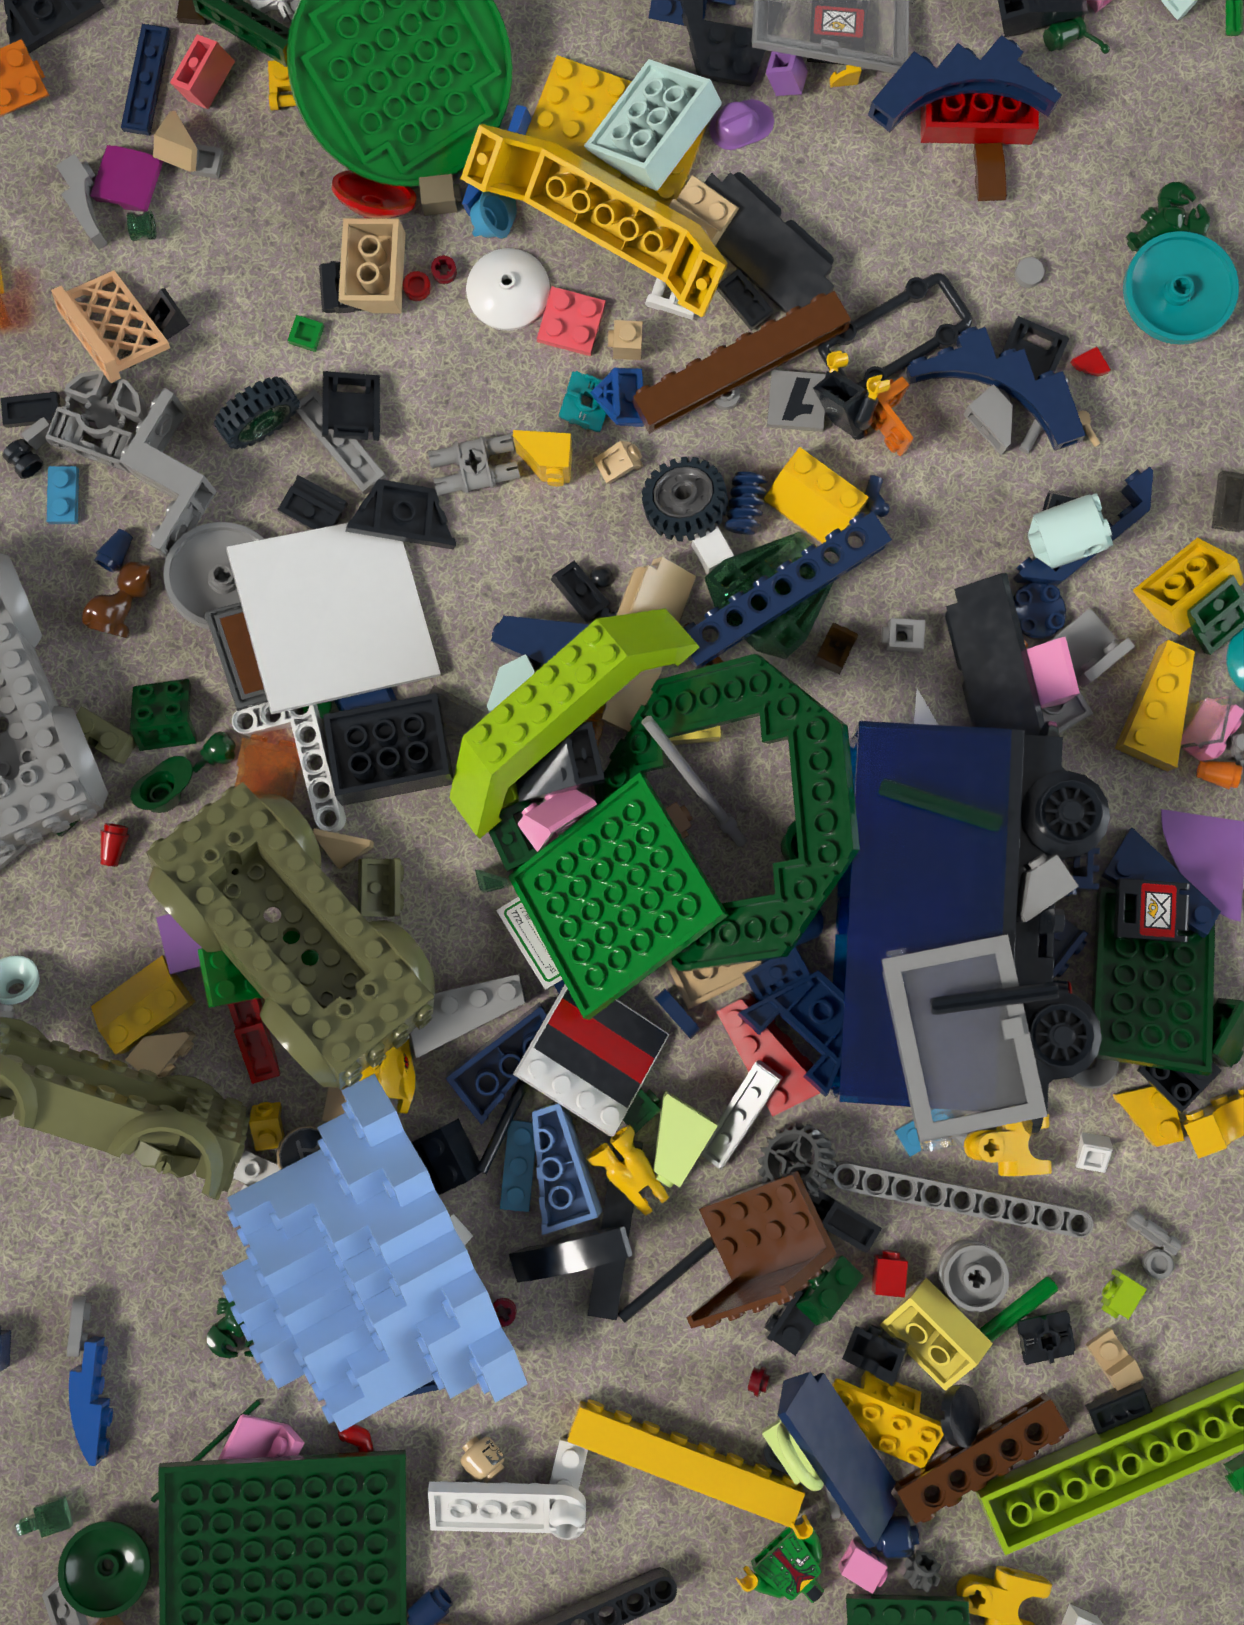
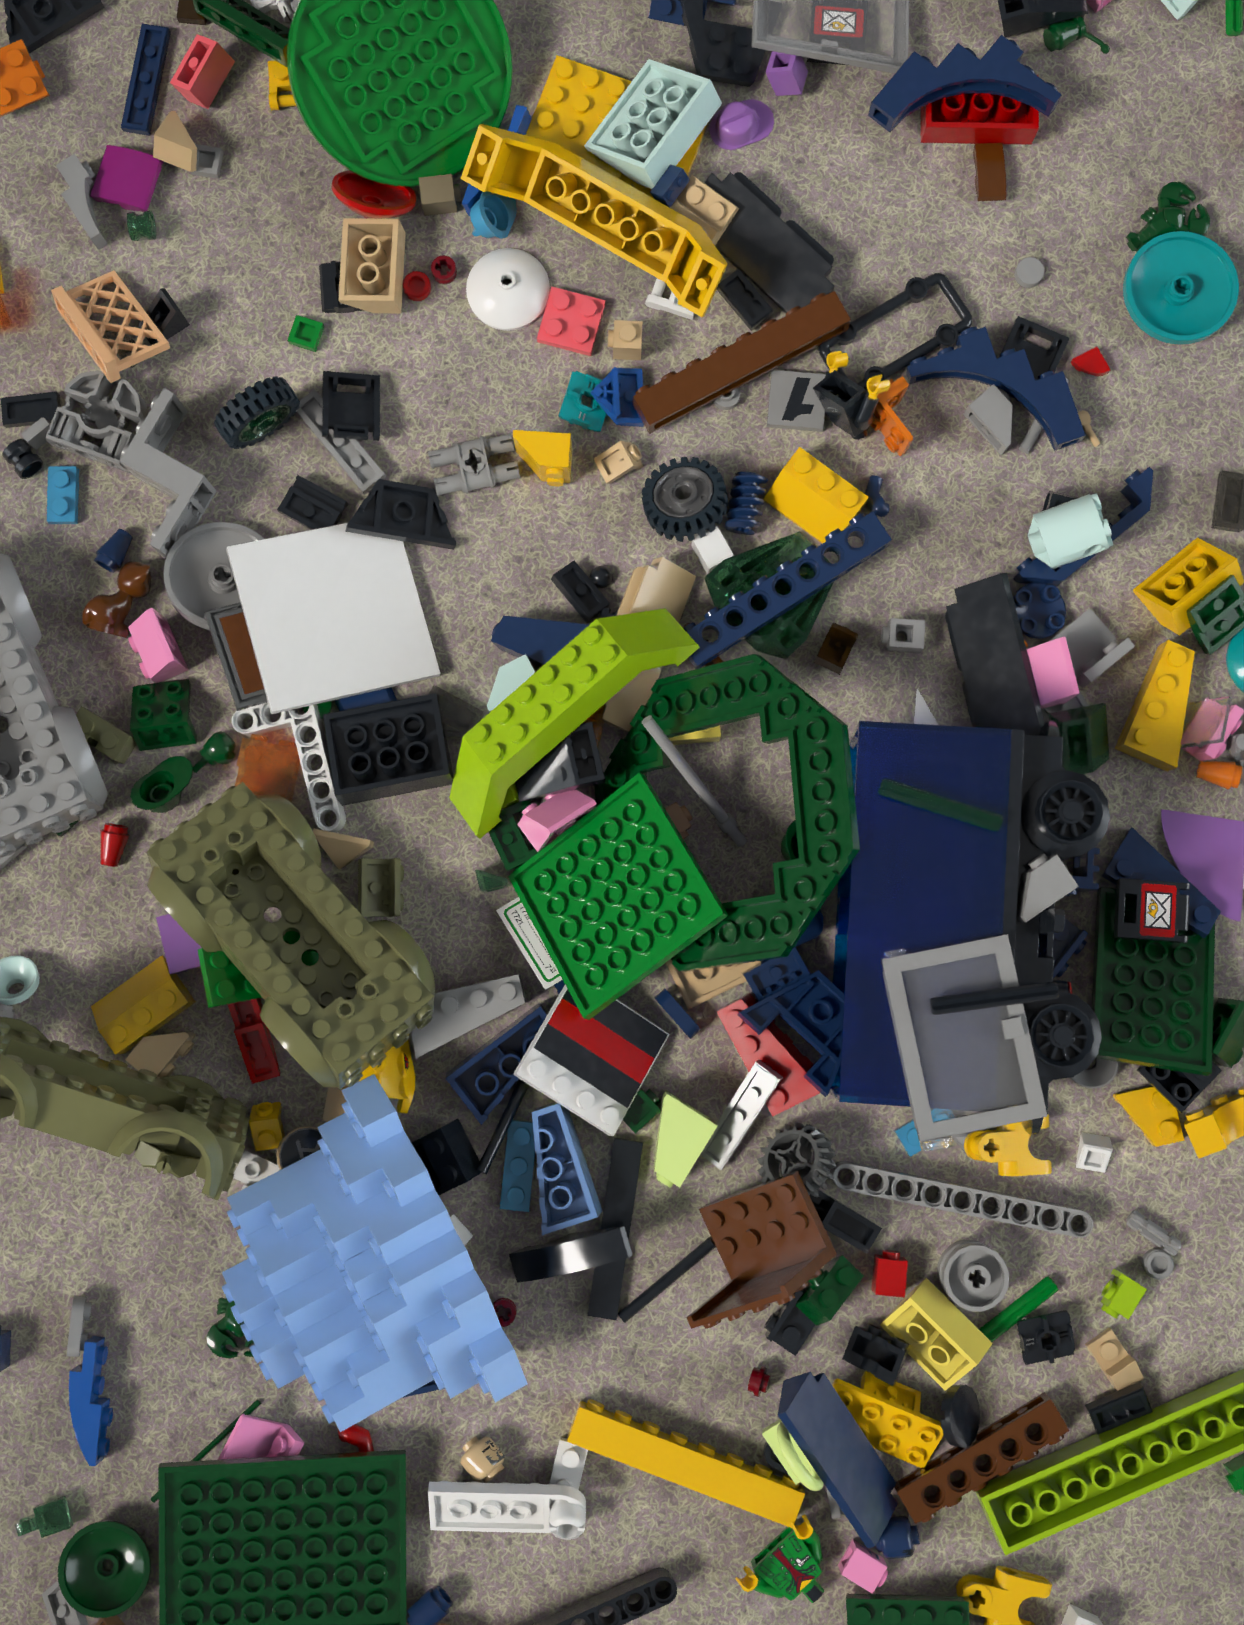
(156, 646): none -> bright pink slope
(632, 1173): yellow piece -> none
(670, 185): none -> dark blue piece
(846, 77): yellow tile -> none
(922, 1571): dark grey gear -> none
(1084, 737): none -> clear green slope

